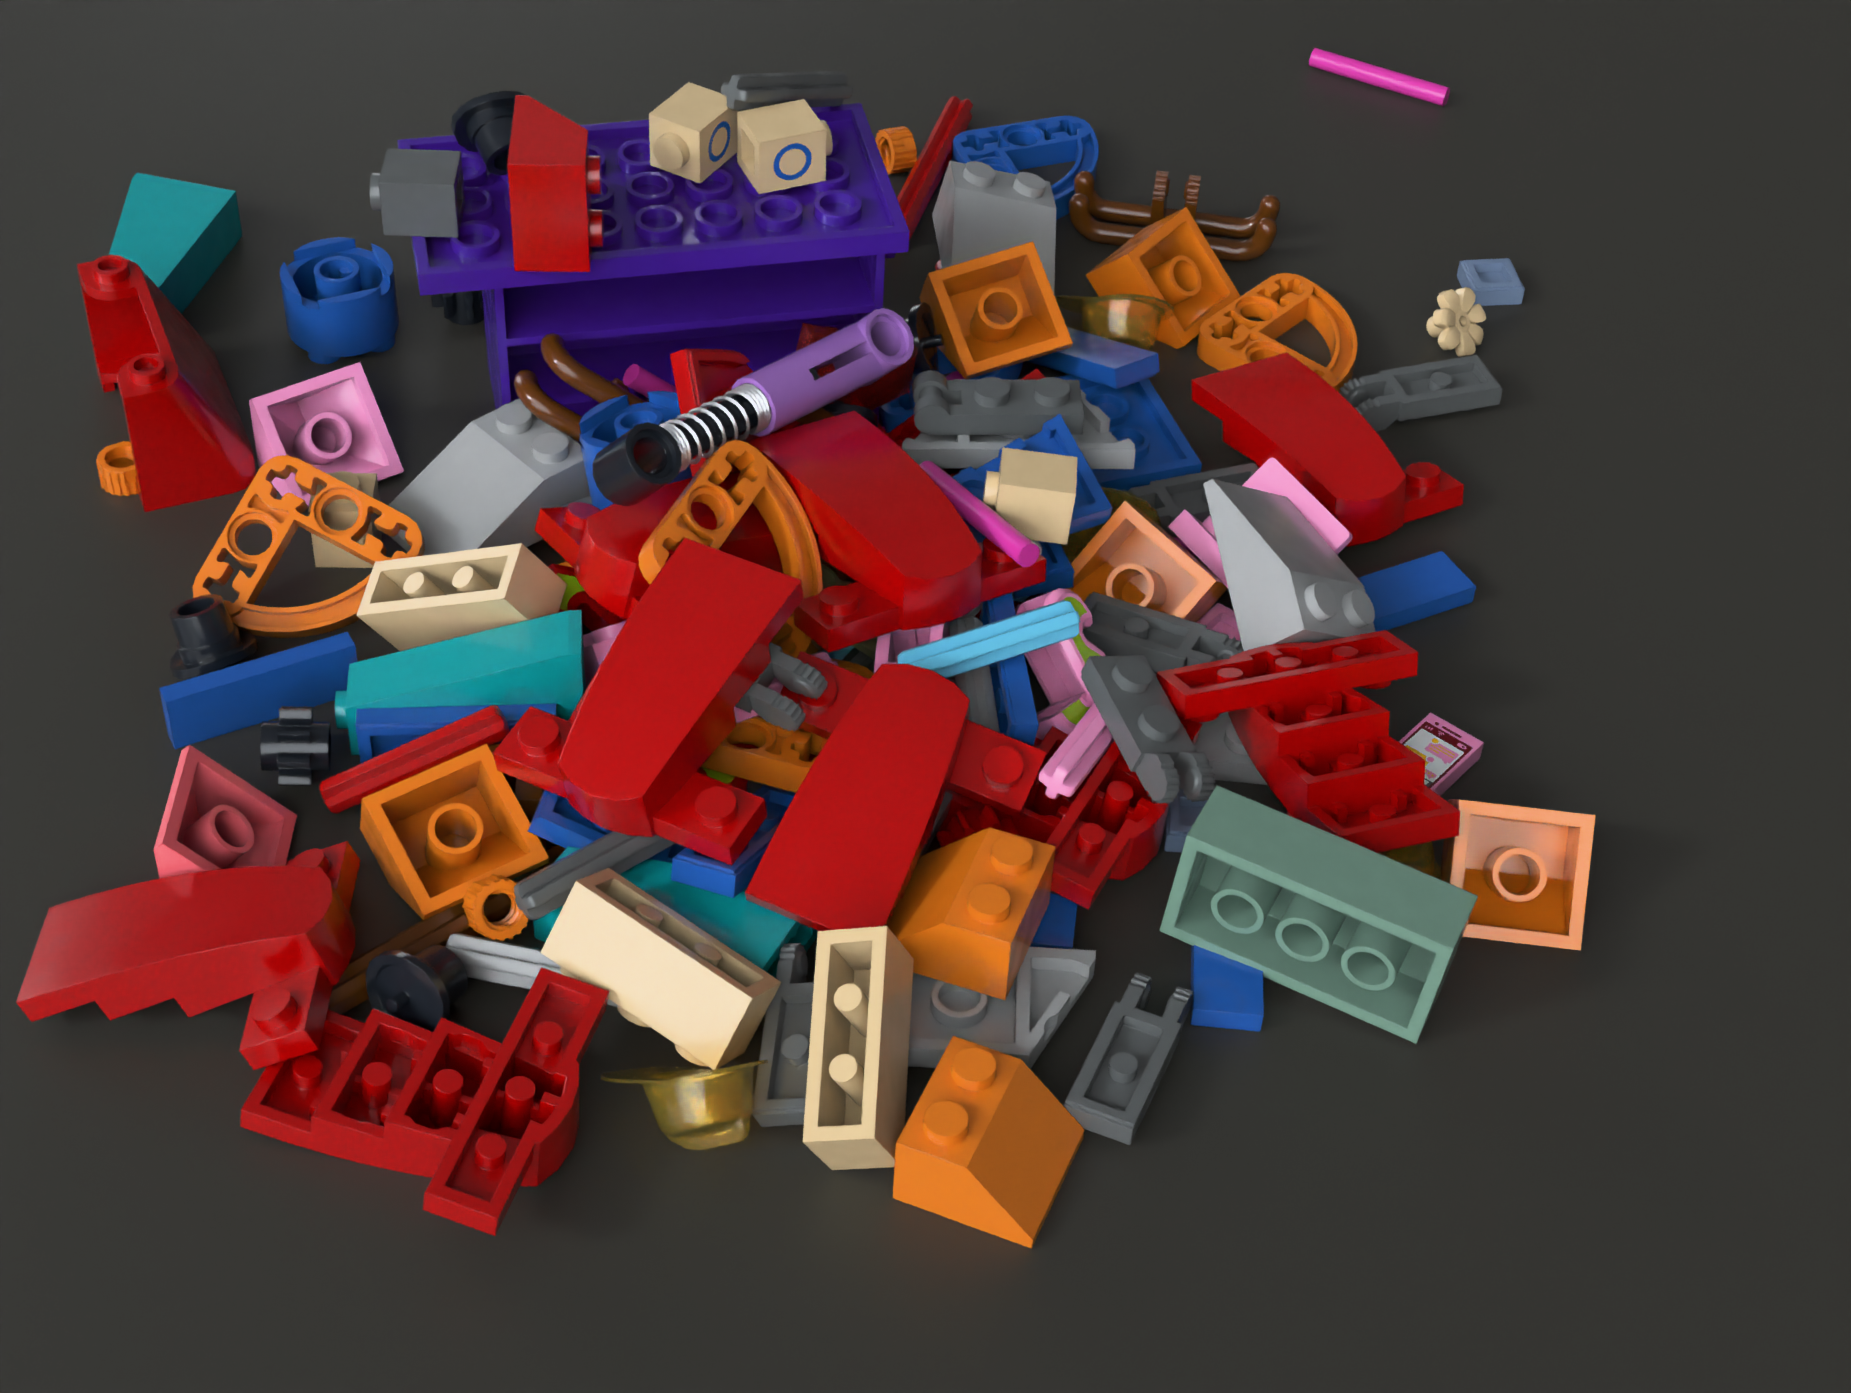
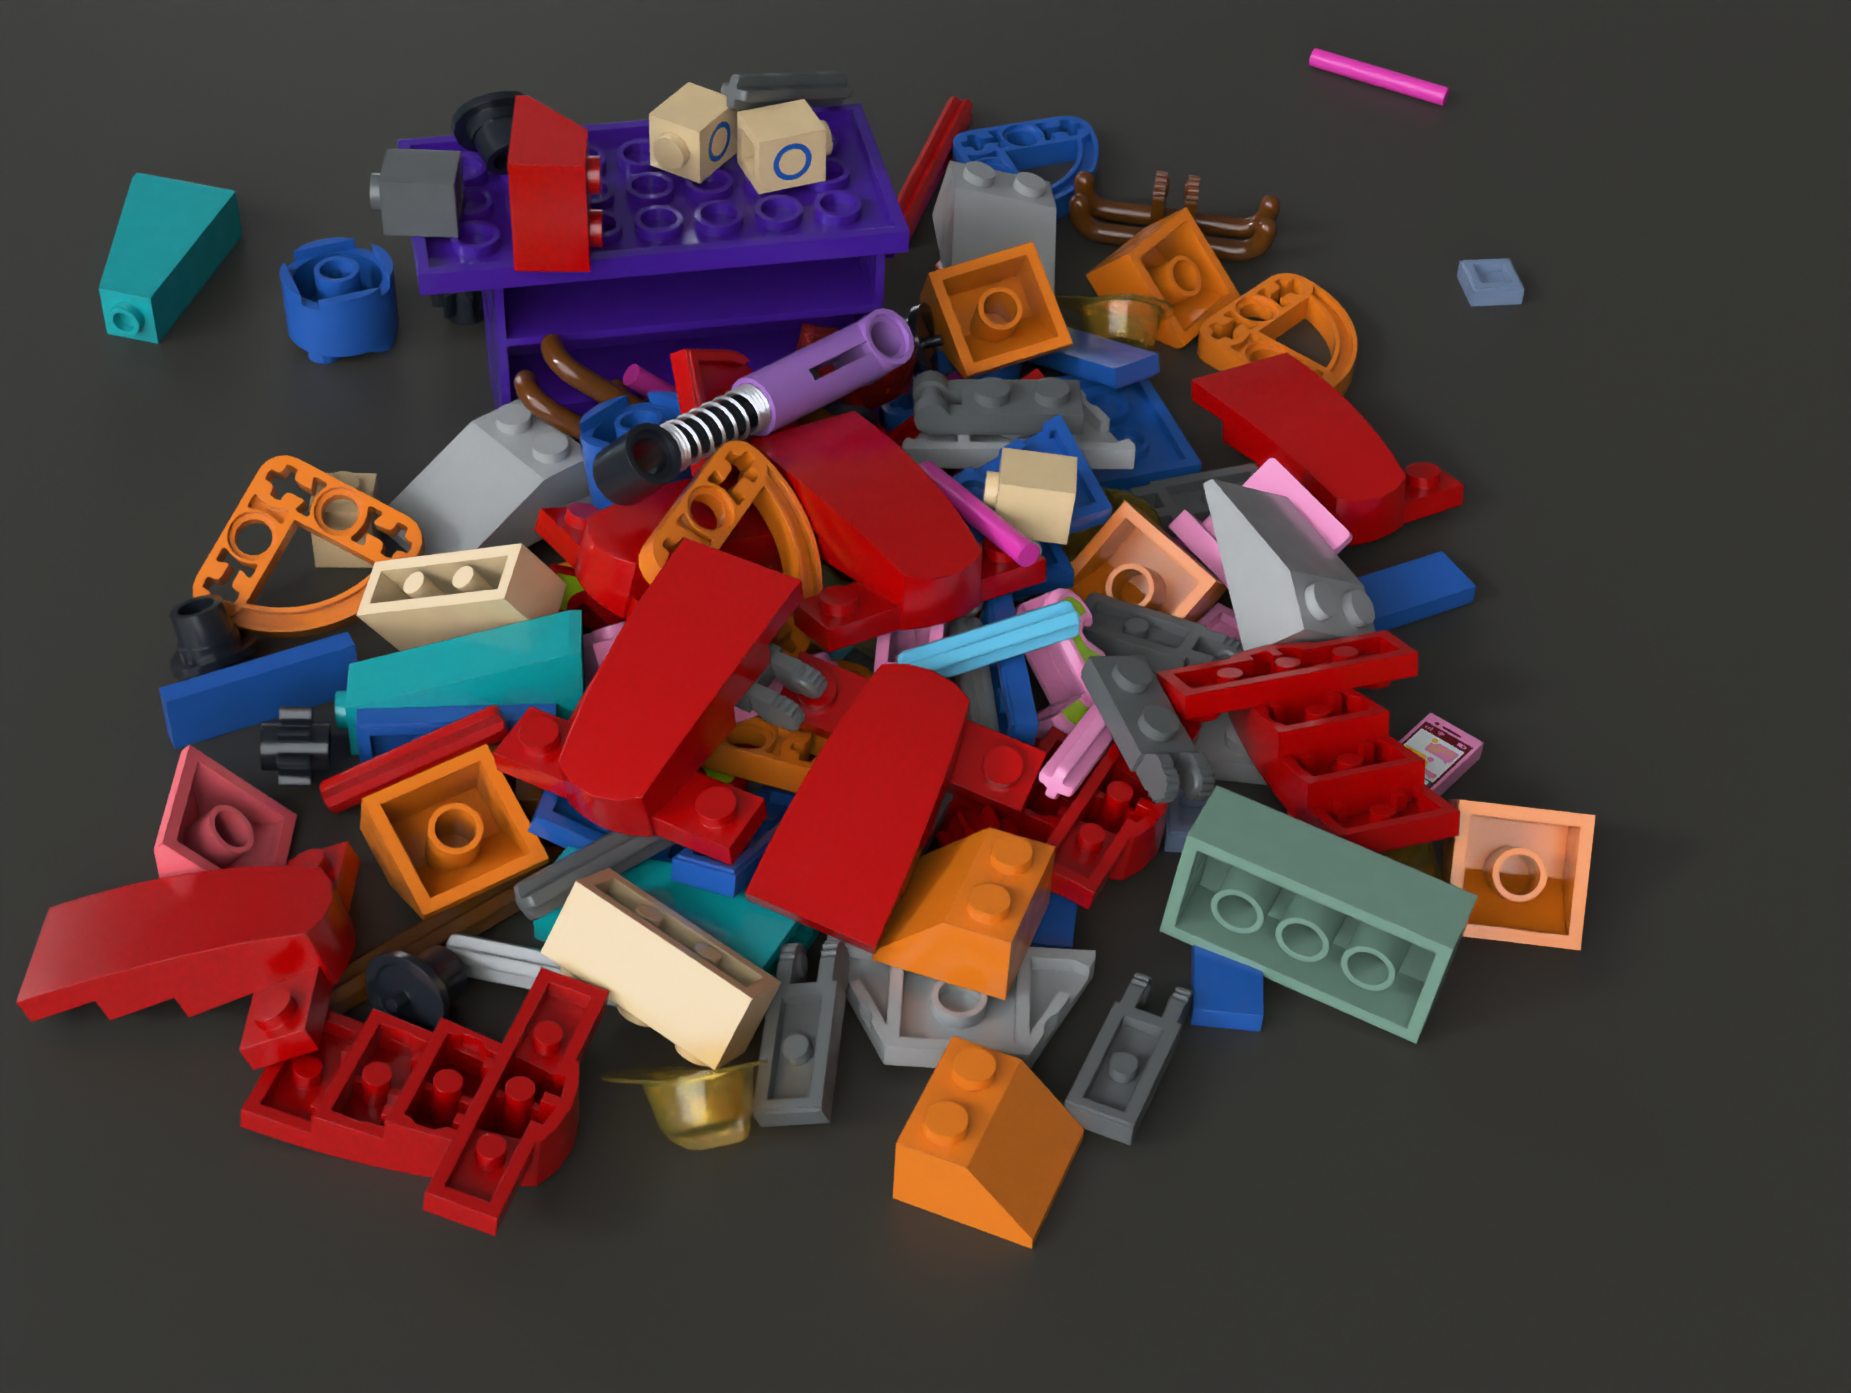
(117, 469): orange axle -> none
(172, 389): red windscreen -> none
(327, 424): bright pink slope -> none
(474, 909): orange axle -> none
(858, 1048): tan brick -> none
(897, 149): orange axle -> none
(1423, 391): dark grey hinge -> none
(1457, 321): tan plant -> none

